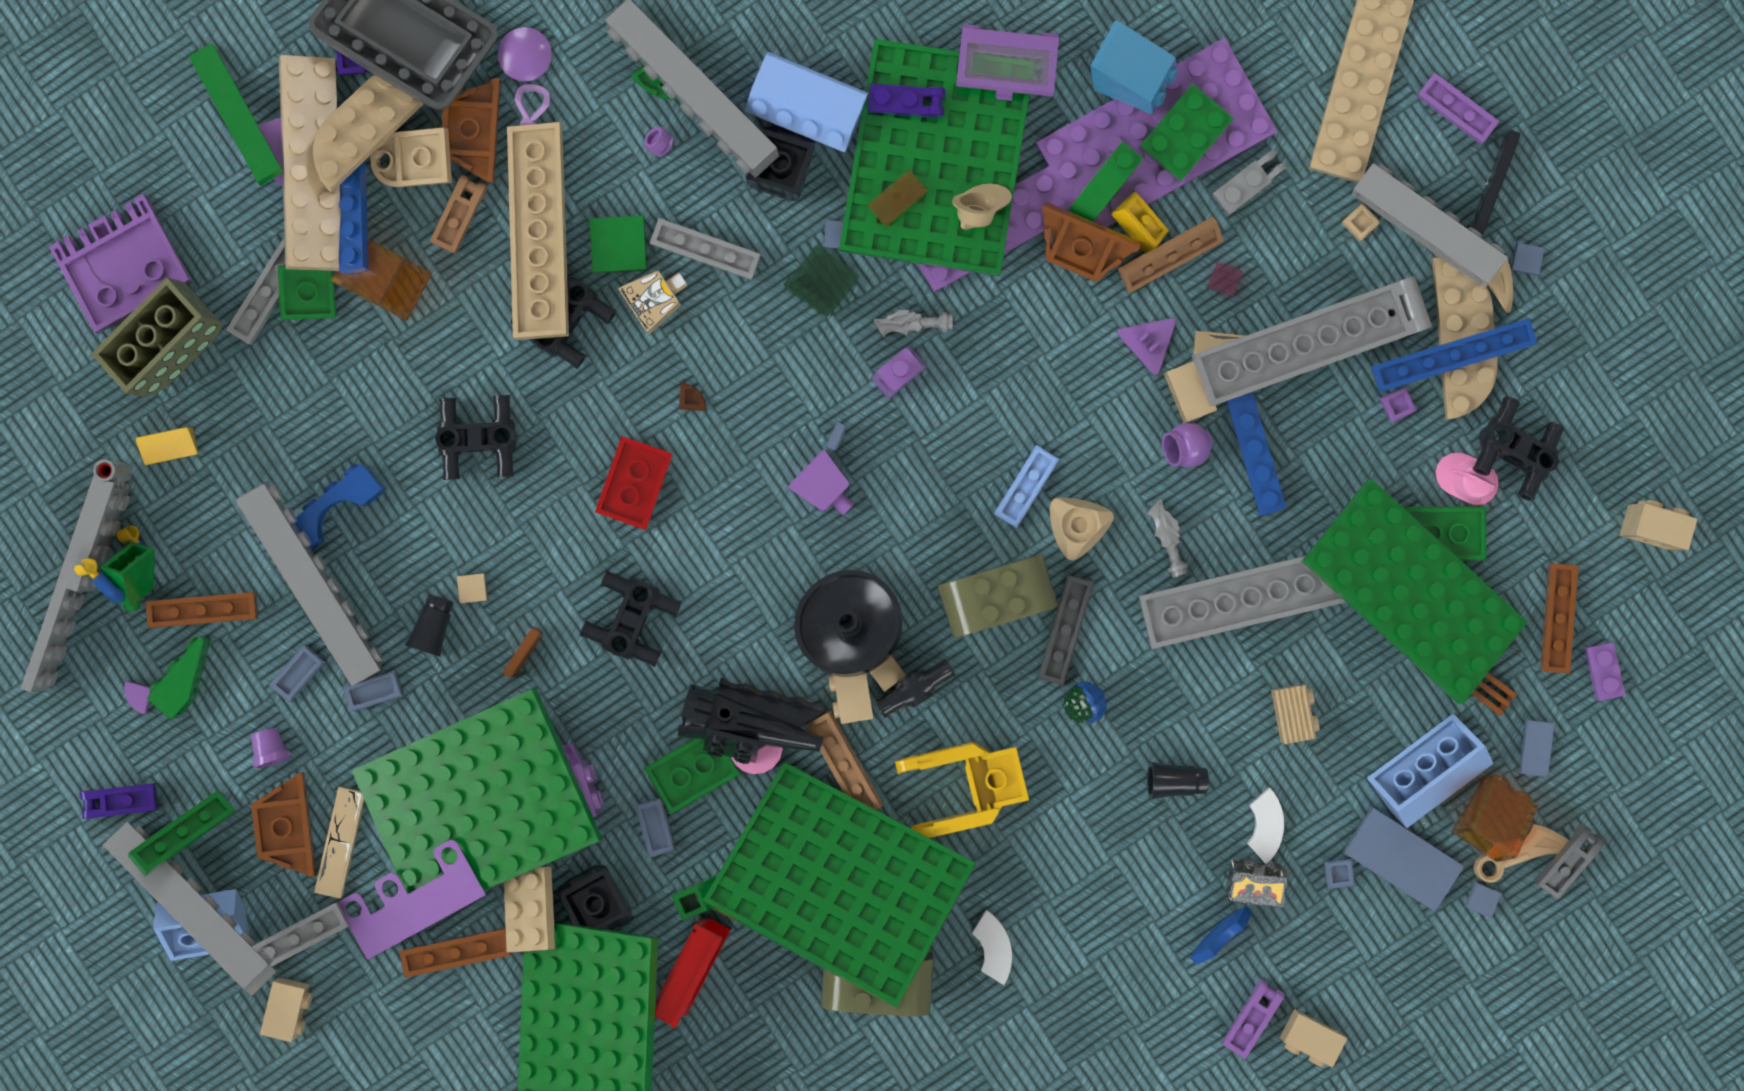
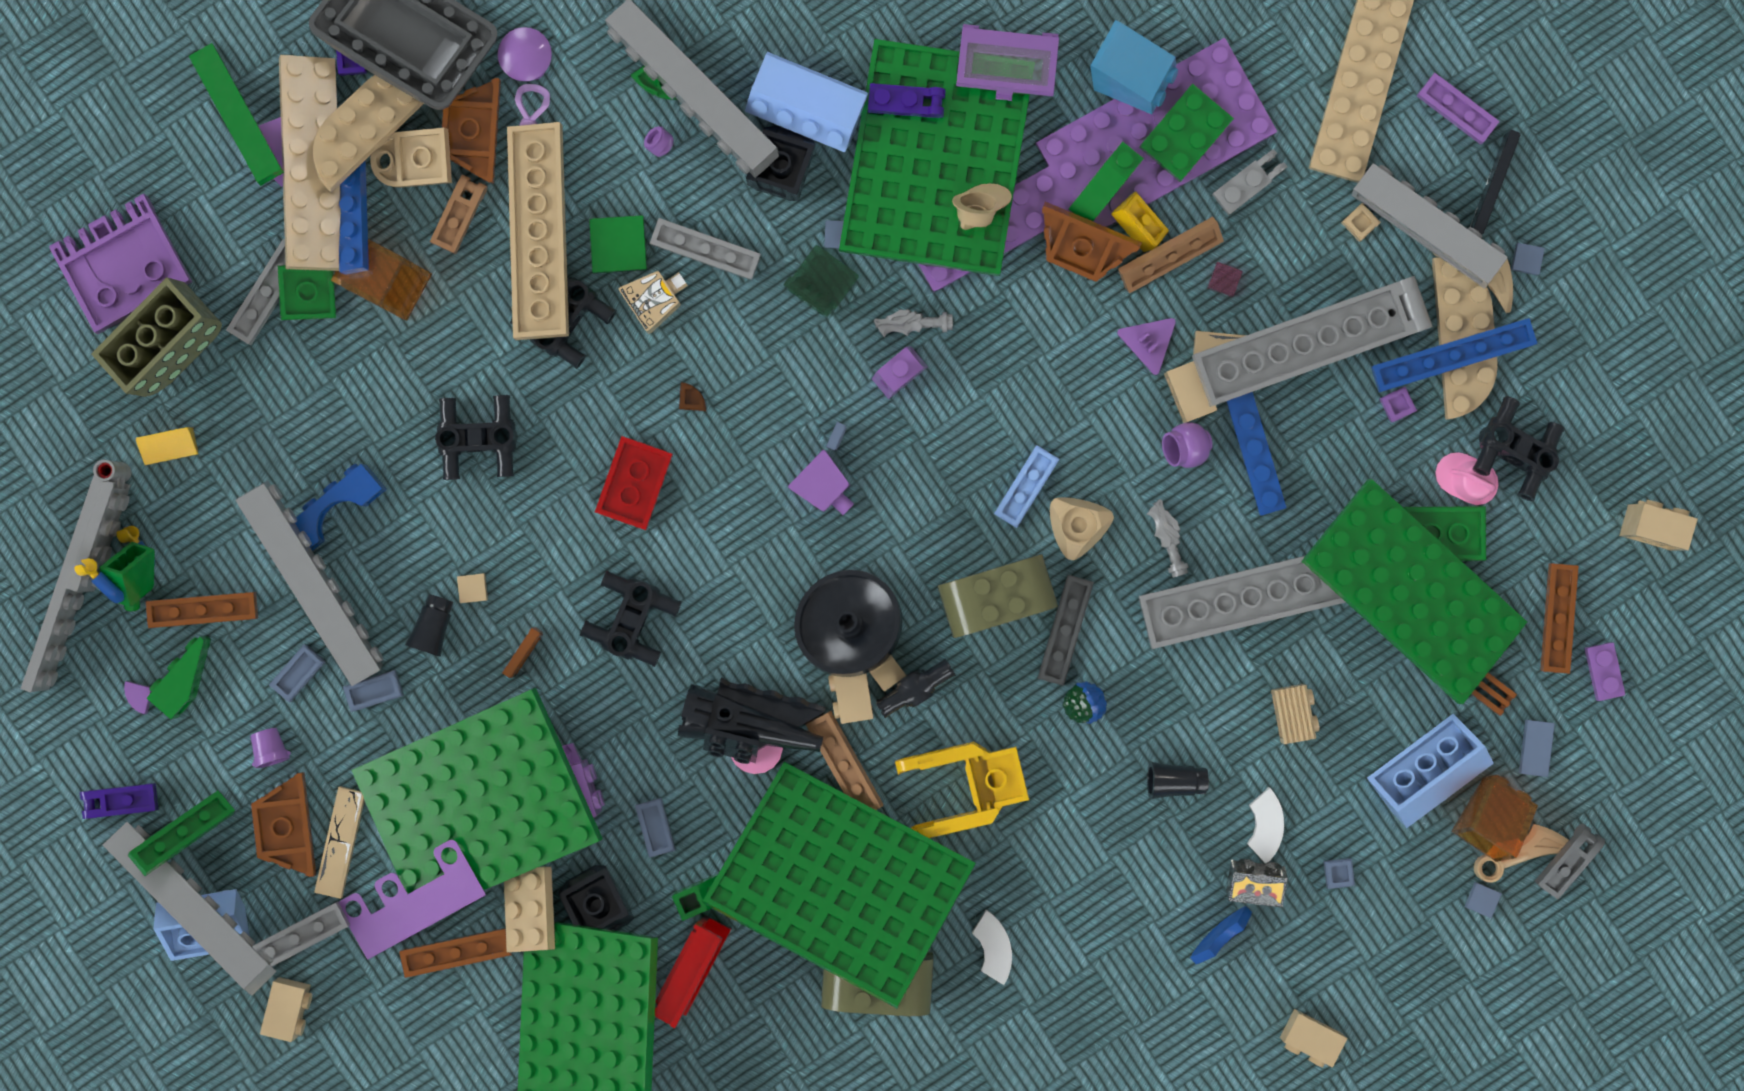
(689, 774): green tile -> none
(897, 198): clear orange plate -> none
(1252, 1019): medium lavender plate -> none
(1403, 859): sand blue tile -> none

